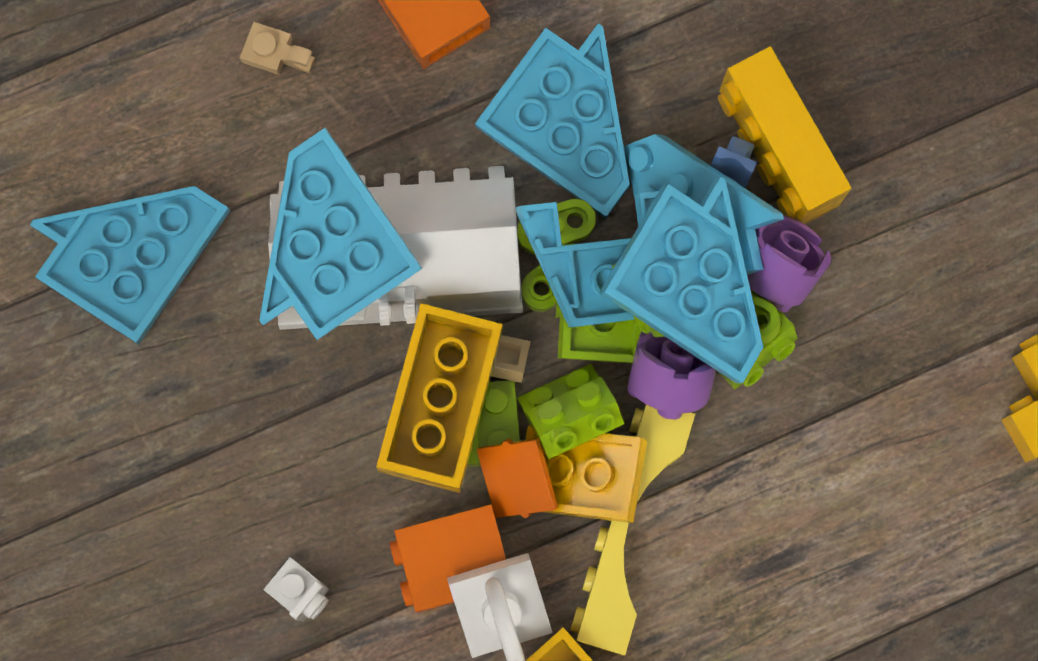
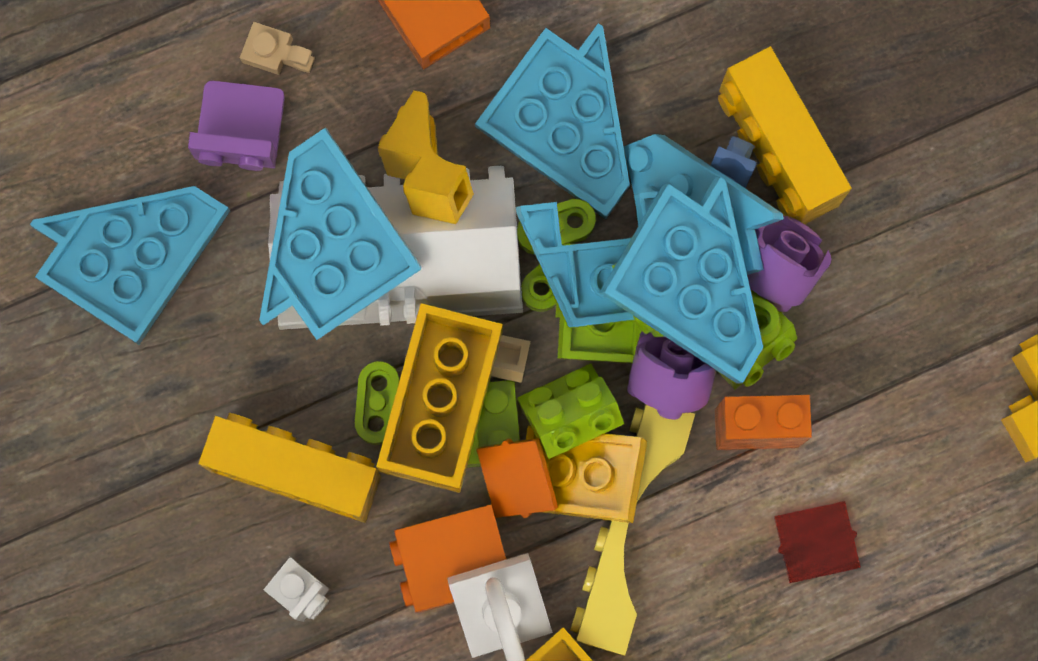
(238, 125): none -> medium lavender bracket
(289, 468): none -> yellow brick
(374, 403): none -> lime plate
(410, 152): none -> yellow arch
(763, 422): none -> orange brick
(817, 542): none -> clear red piece

